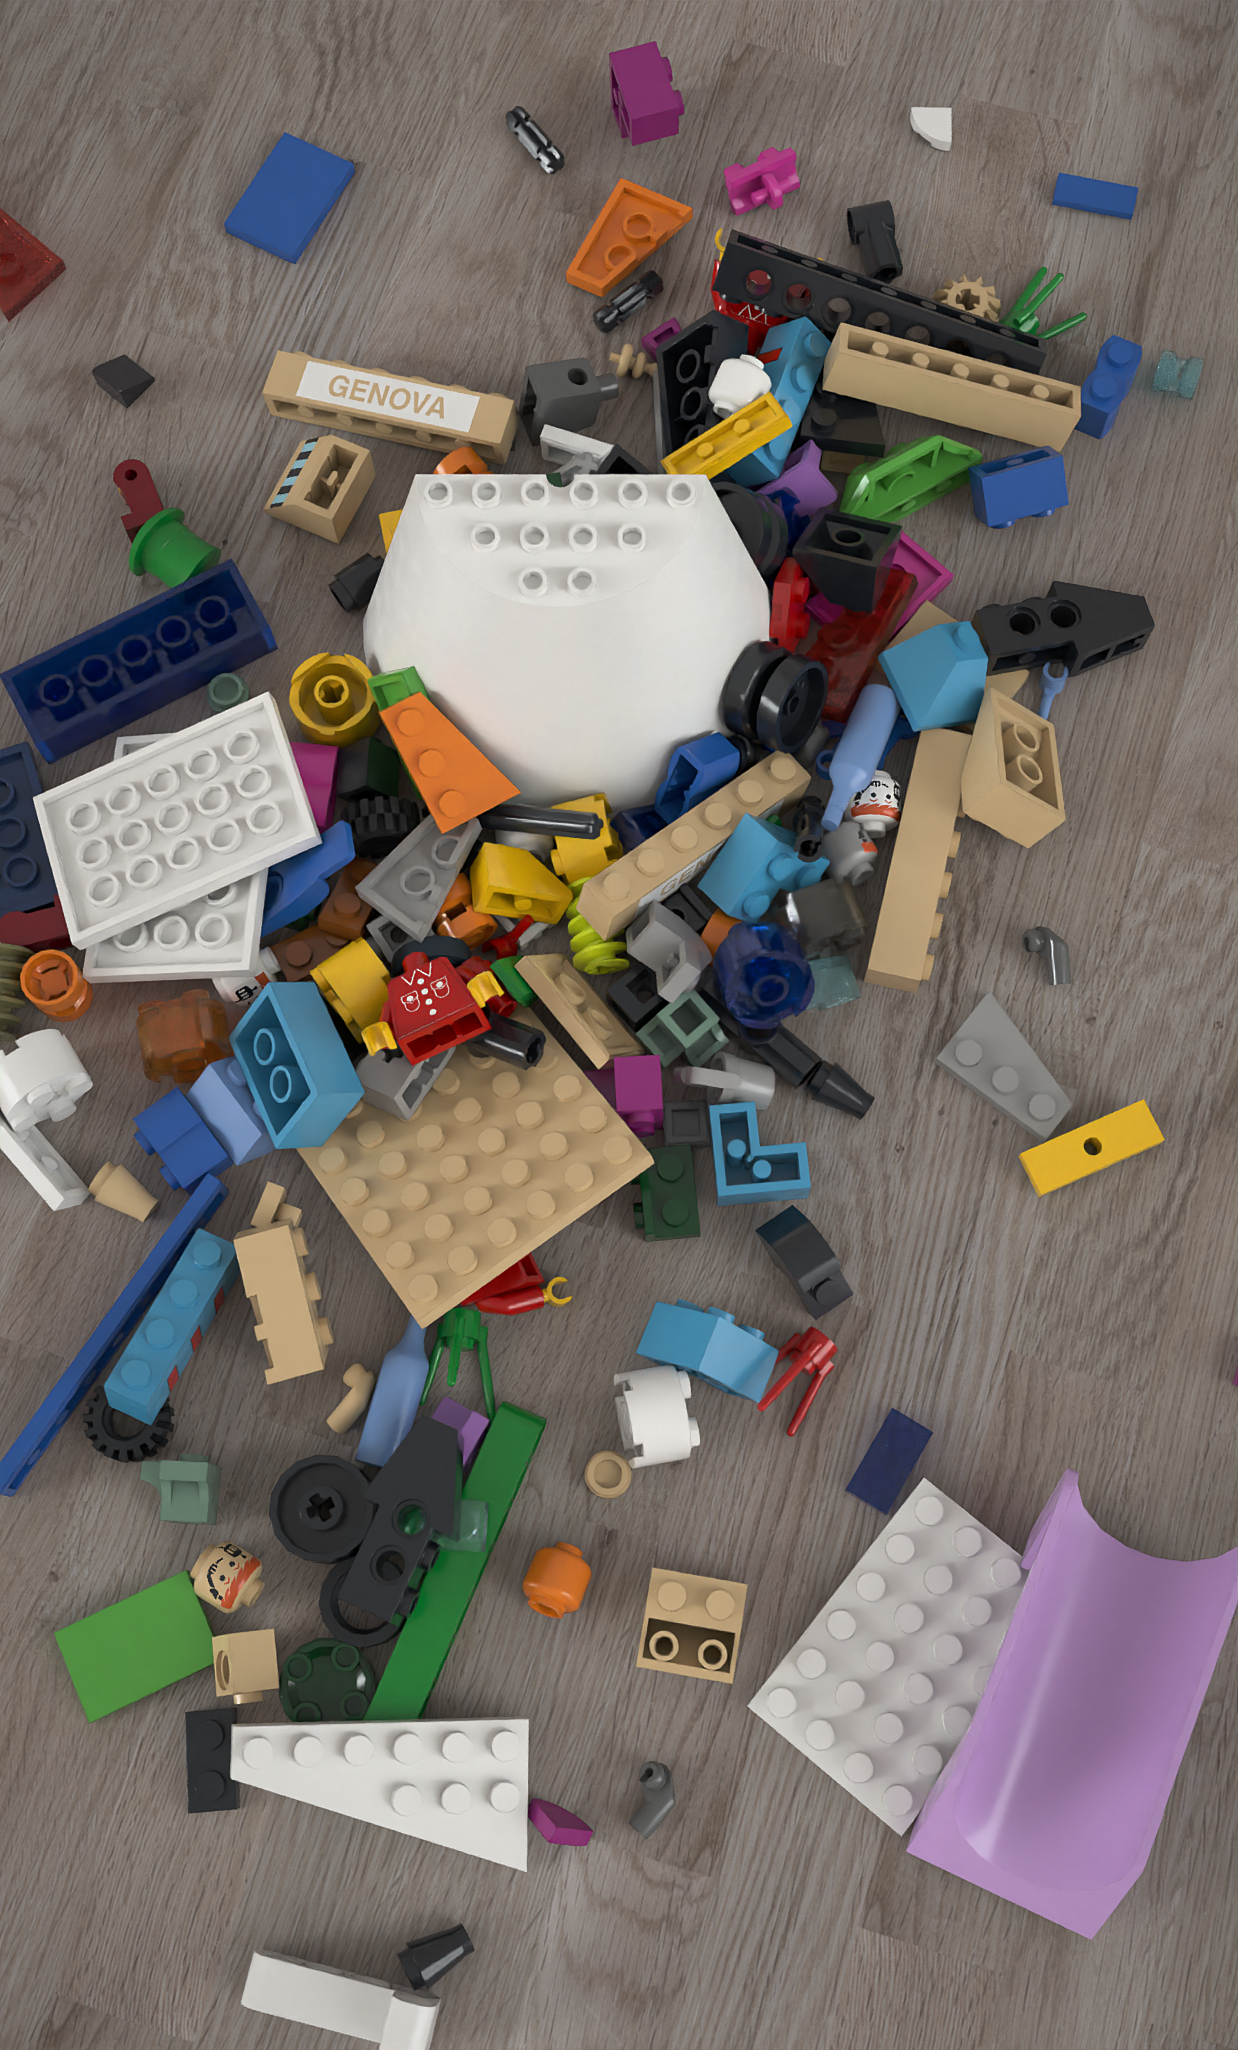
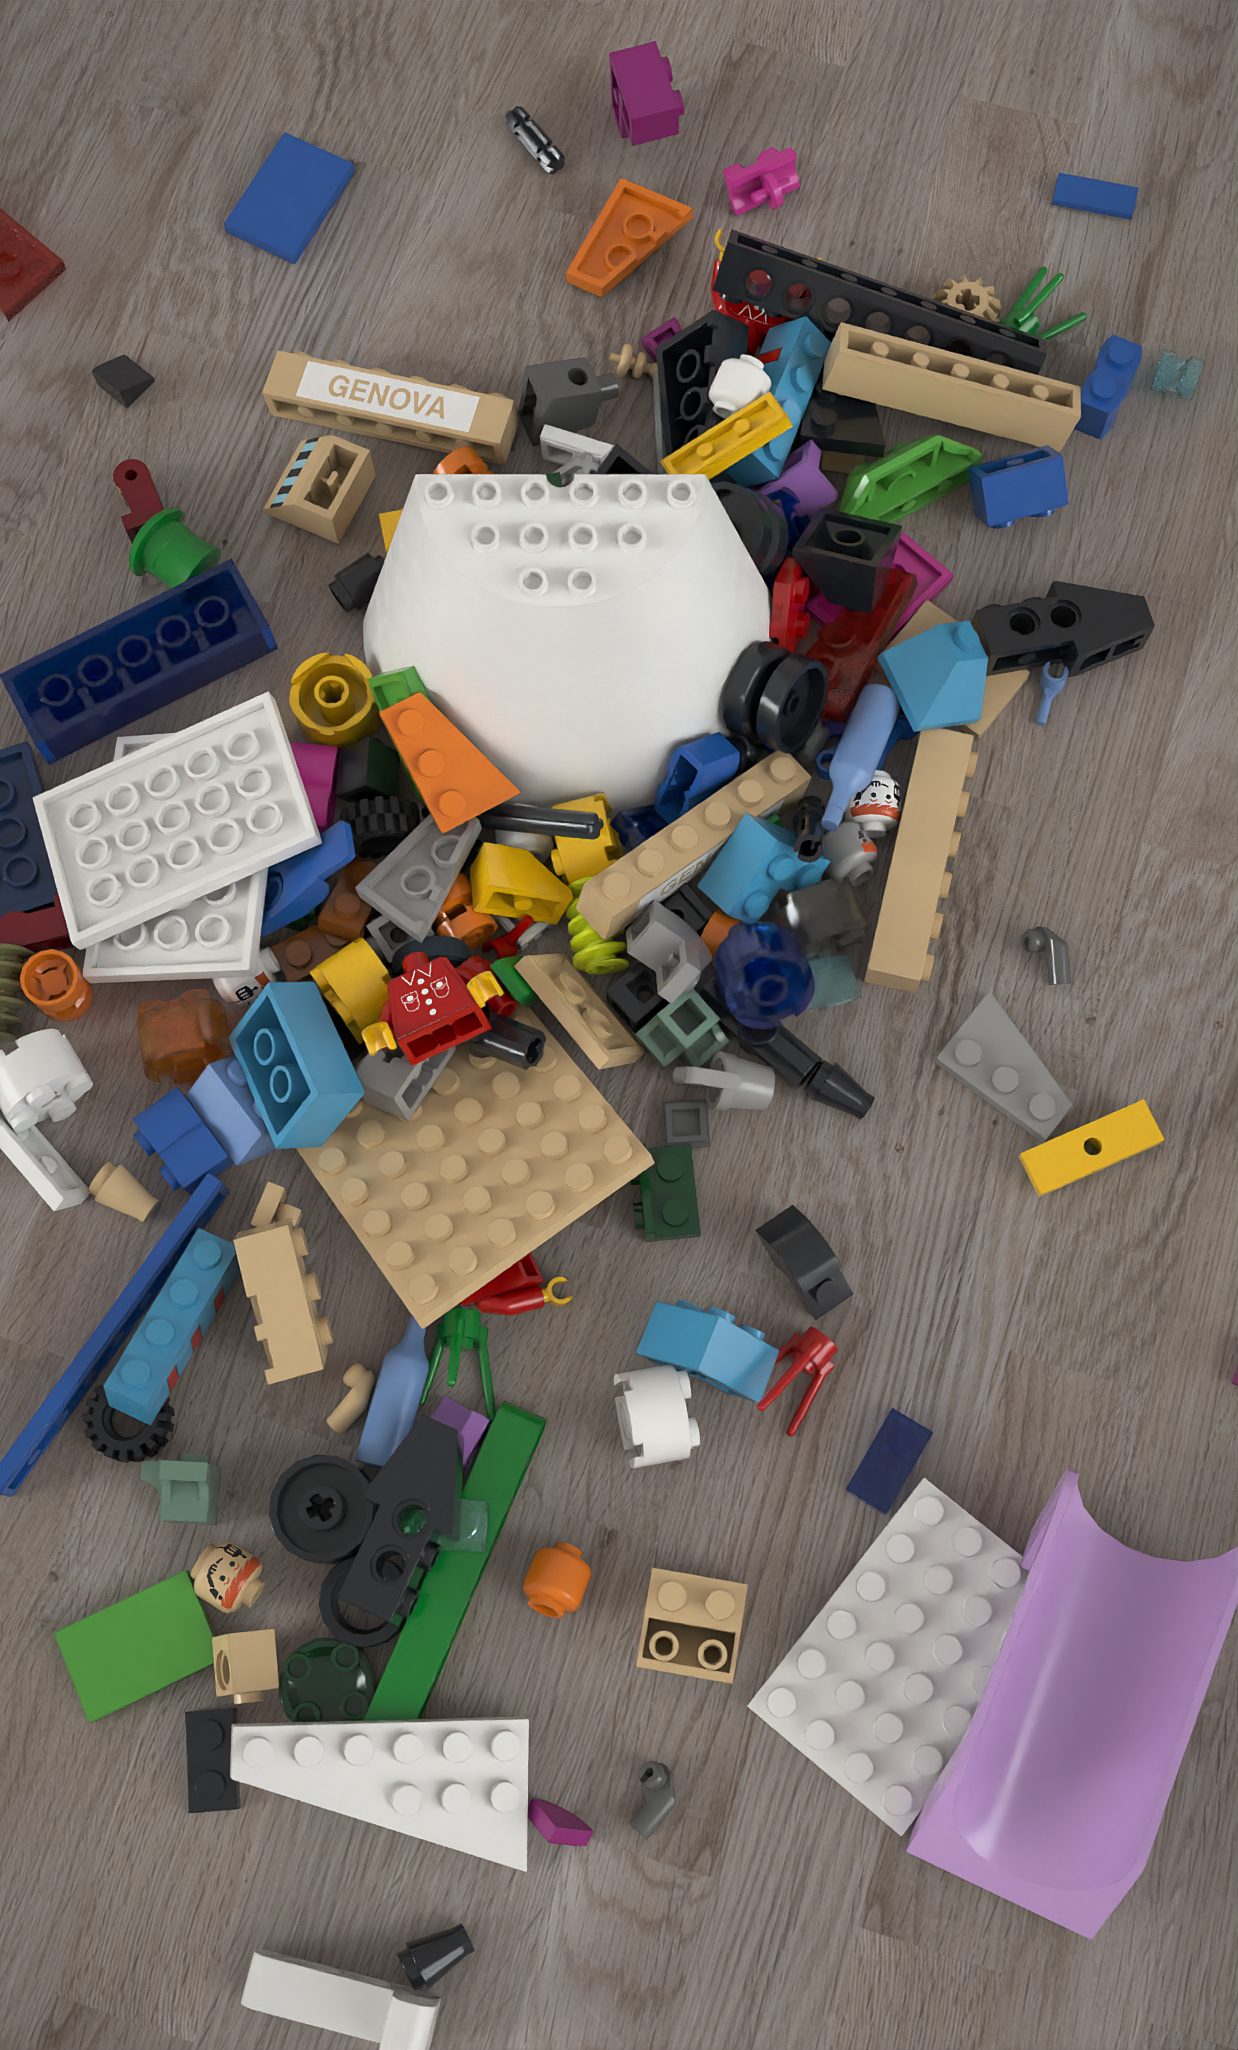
(227, 692): sand green plate -> none
(608, 1474): tan tile -> none
(628, 301): black axle -> none
(633, 1092): magenta brick -> none
(750, 1171): dark azure brick -> none
(874, 231): black piece -> none
(933, 125): white tile -> none
(1012, 771): tan slope -> none

